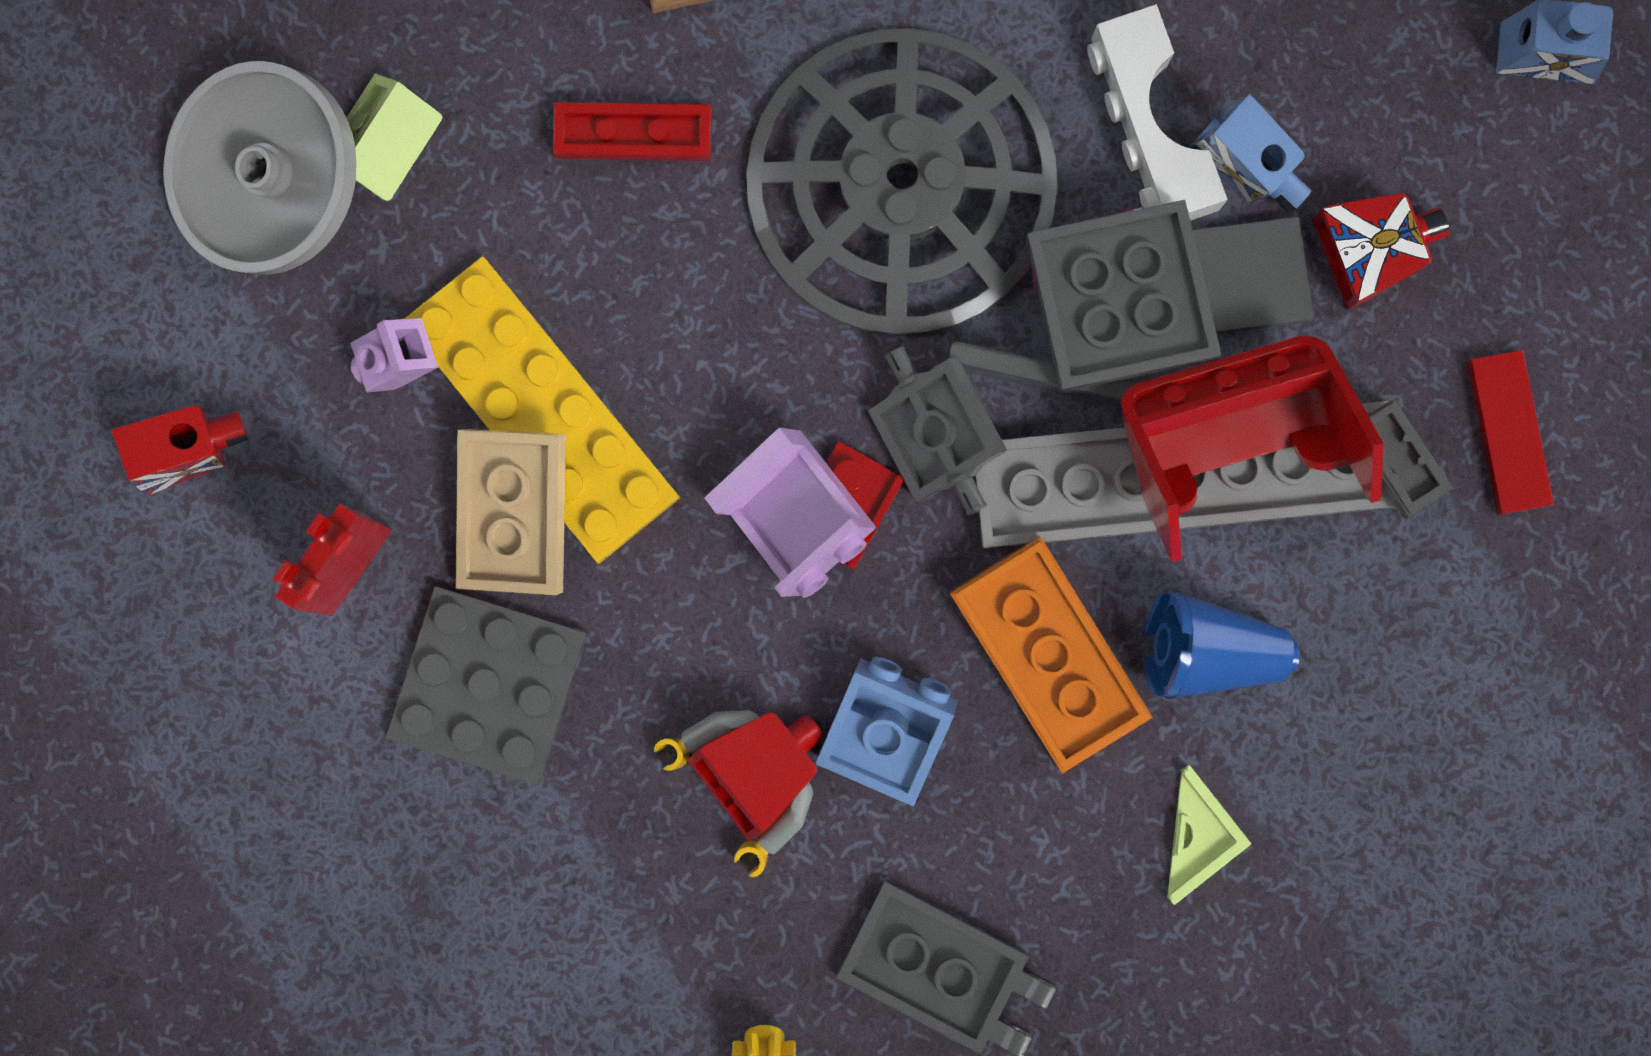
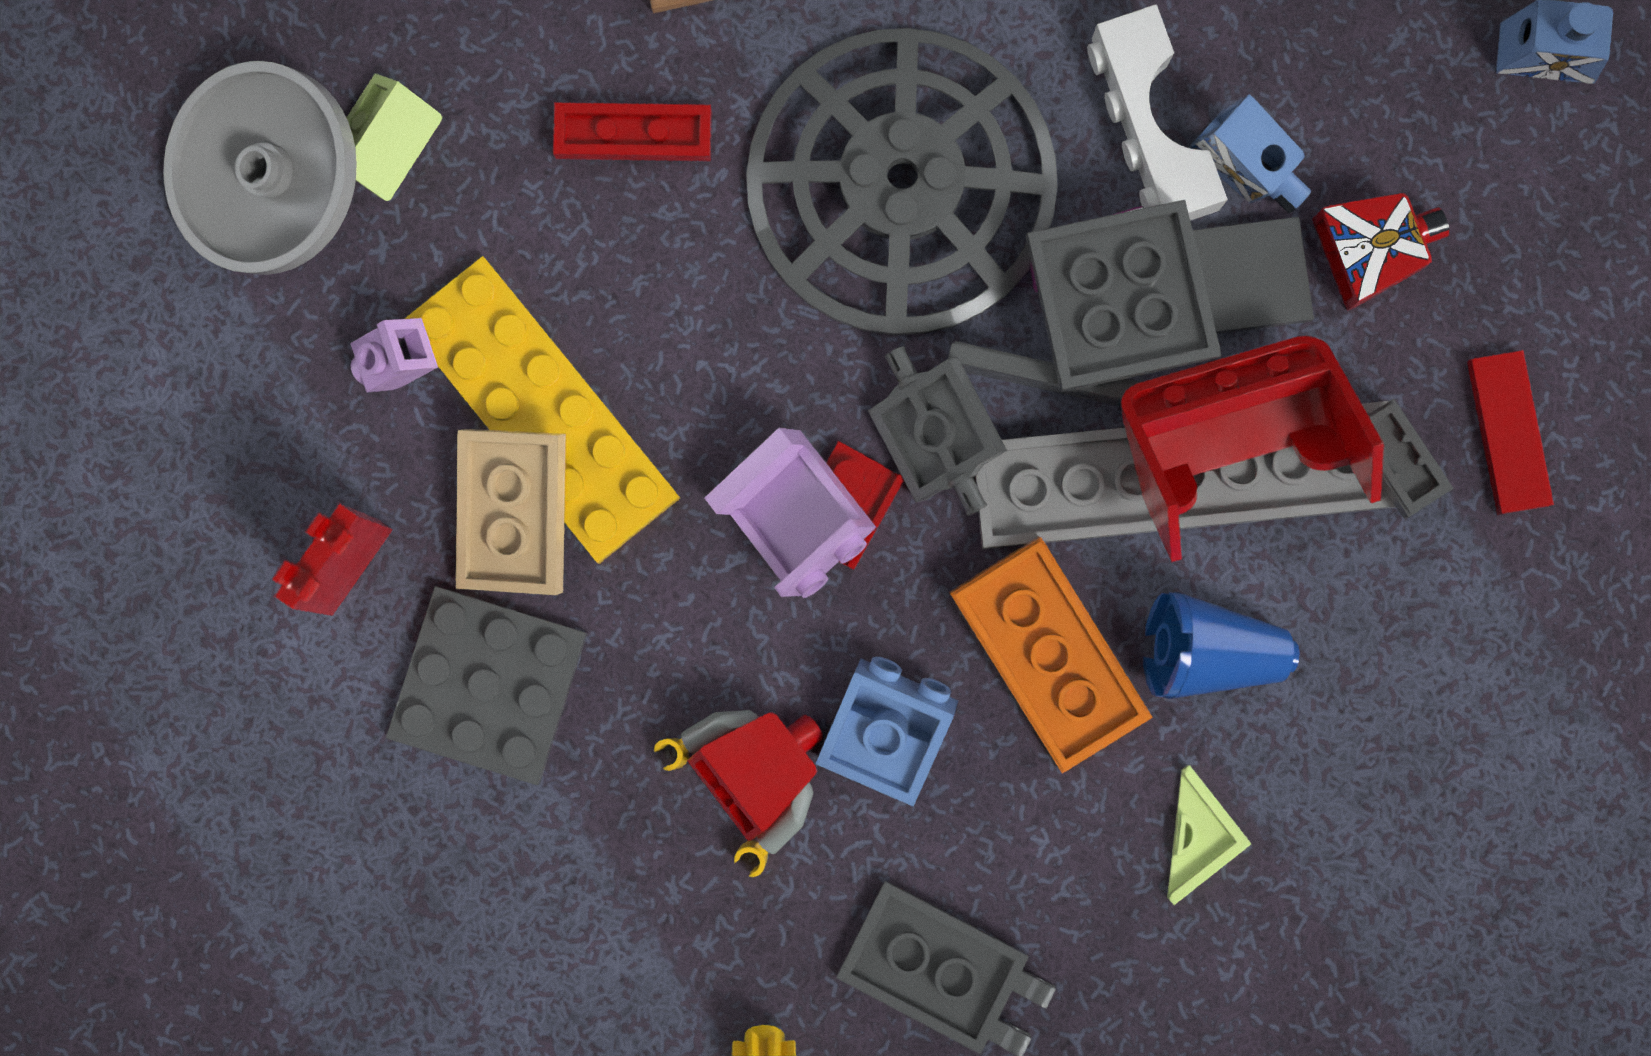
(156, 464): red torso -> none

